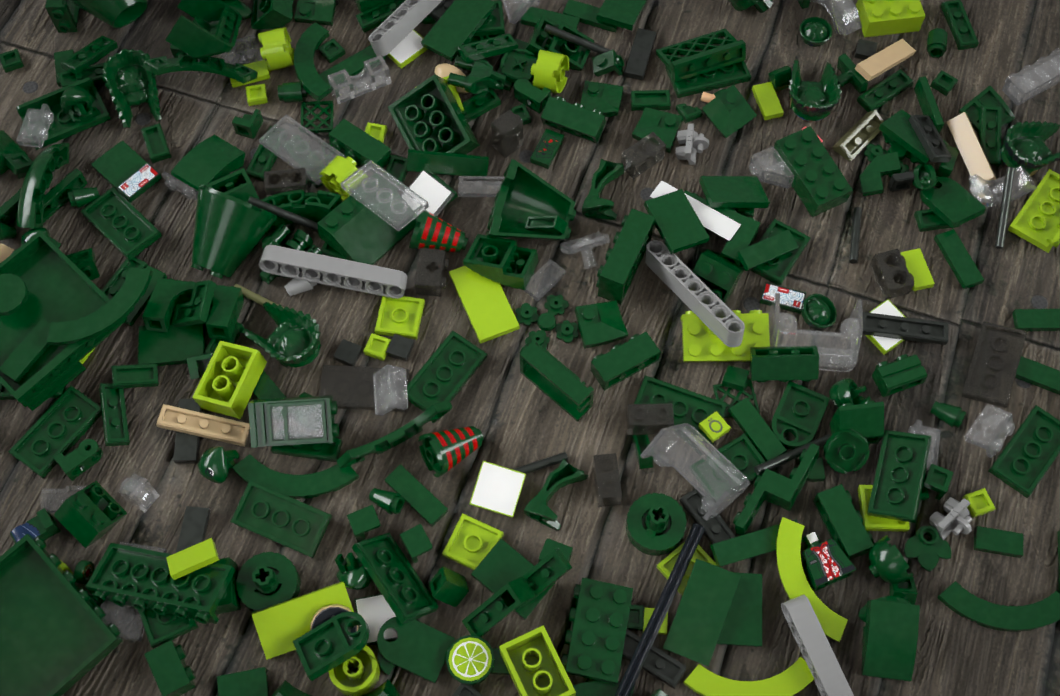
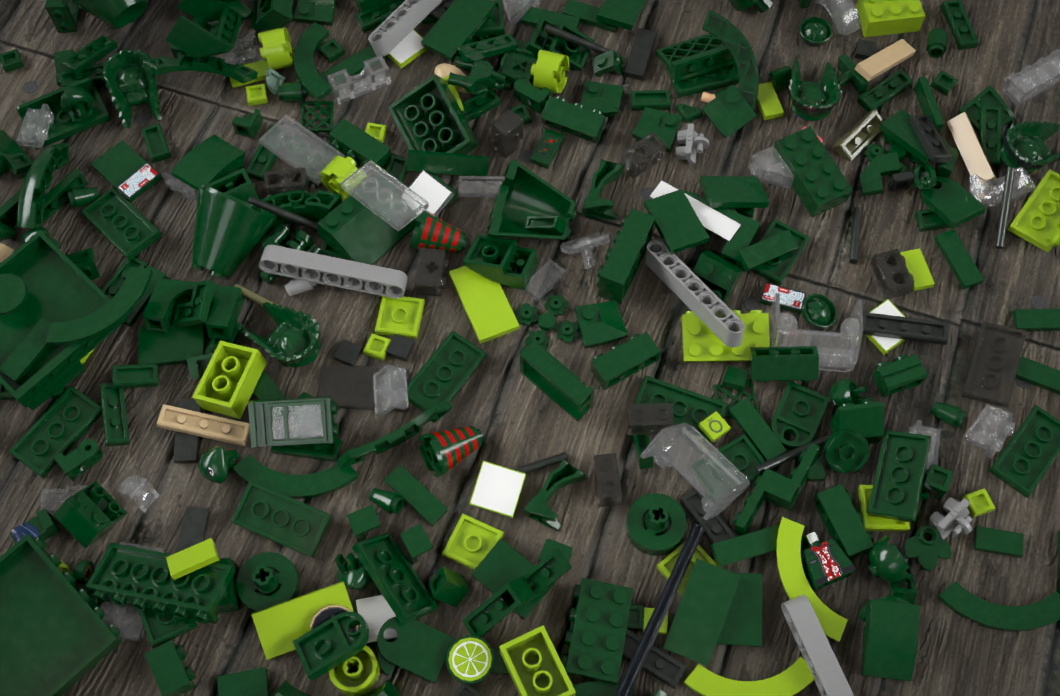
(273, 79): none -> sand green tile
(741, 52): none -> dark green tile

